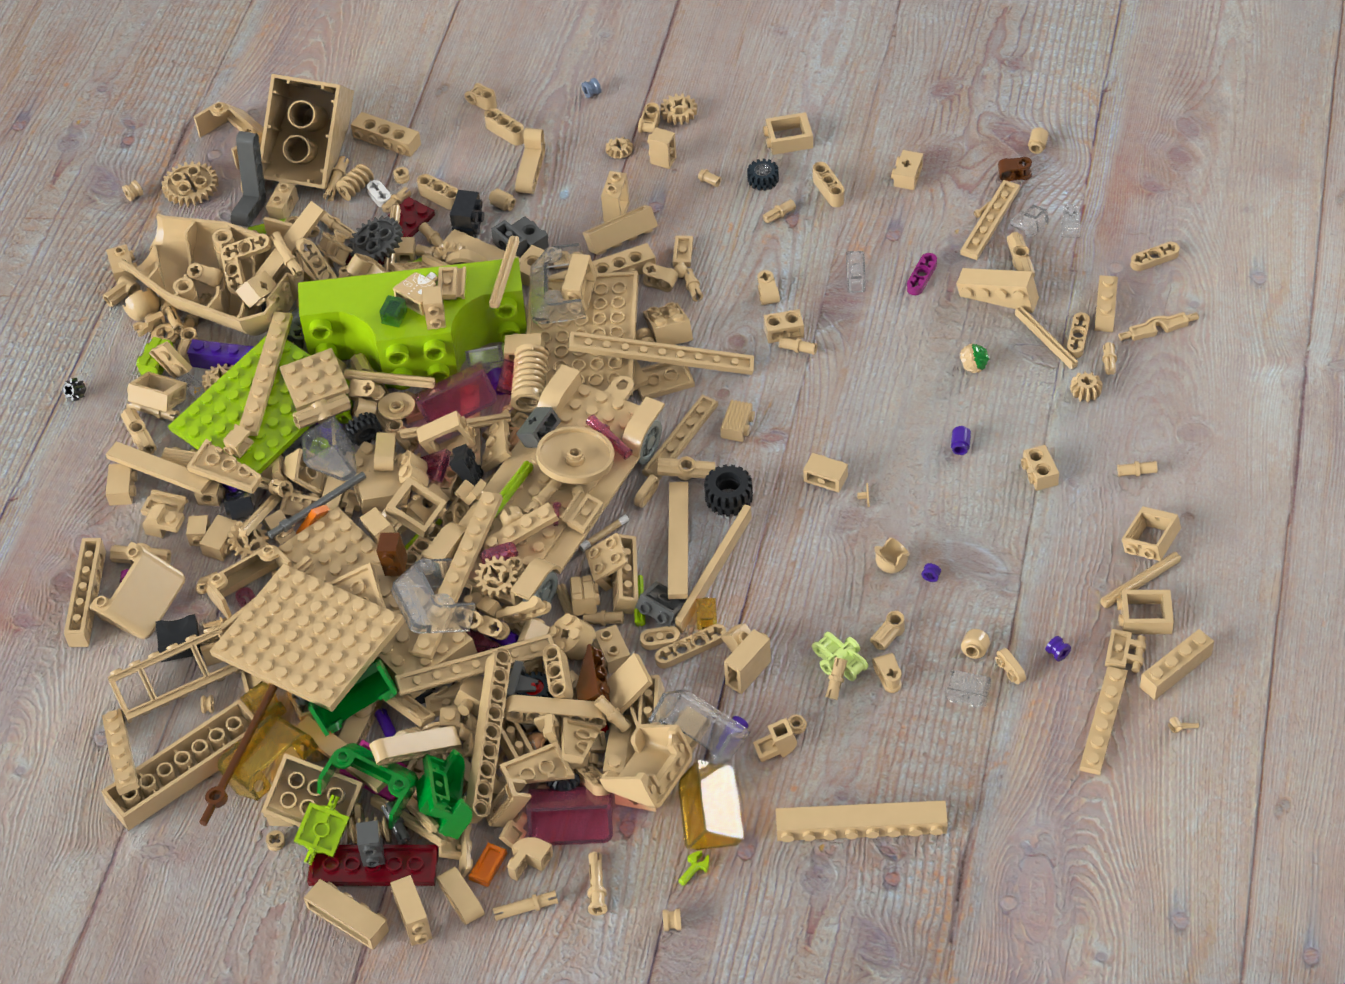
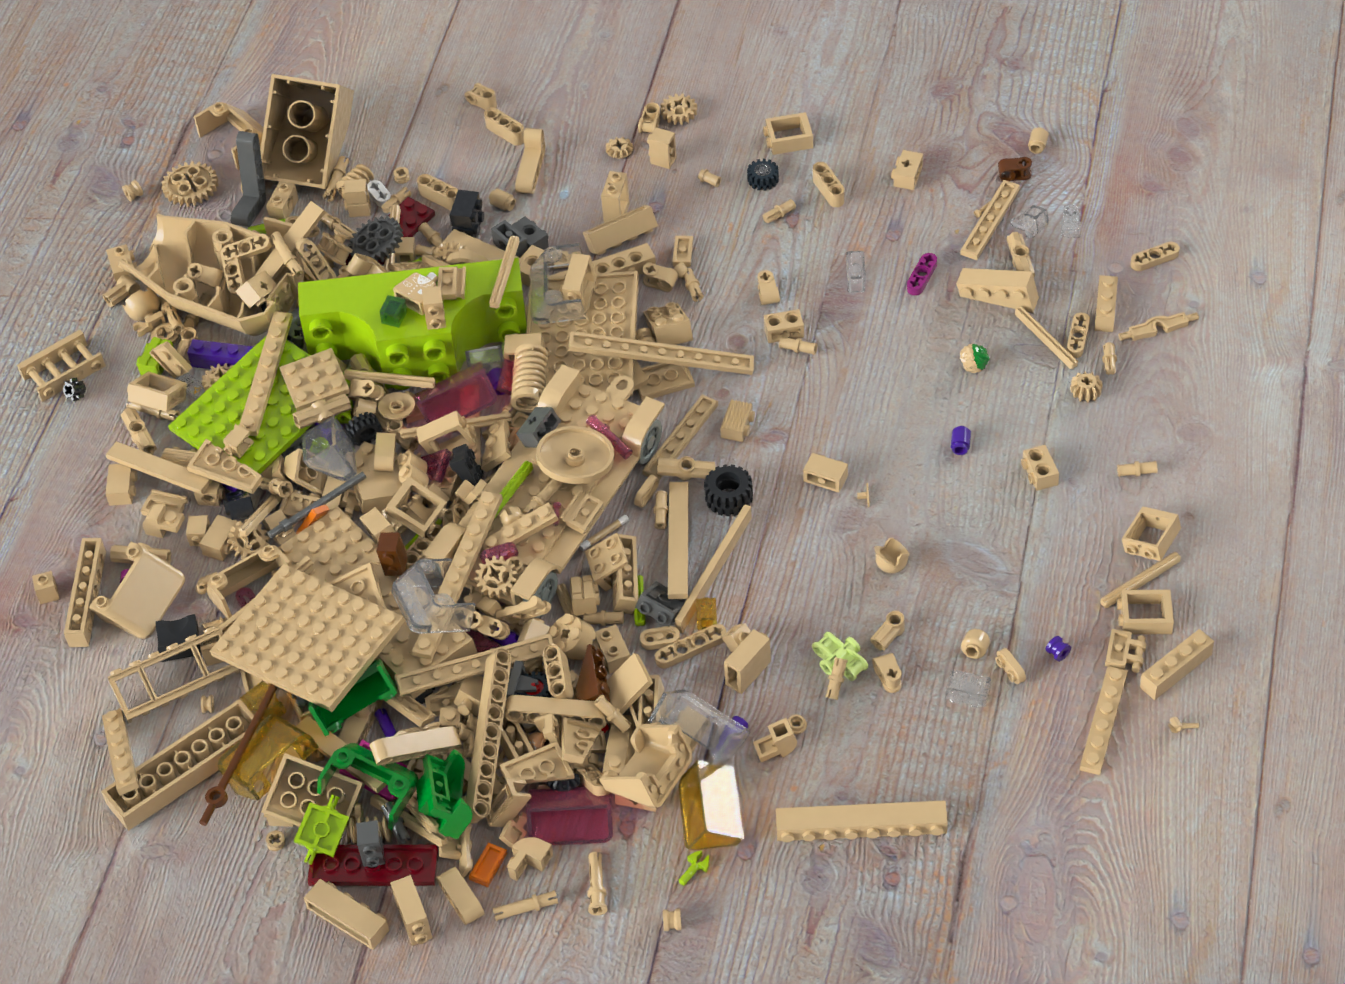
(45, 587): none -> tan brick
(60, 351): none -> tan fence
(357, 198): none -> tan piece
(386, 134): tan brick -> none
(591, 87): sand blue wheel -> none
(660, 510): none -> tan pin
(931, 572): dark purple bush -> none

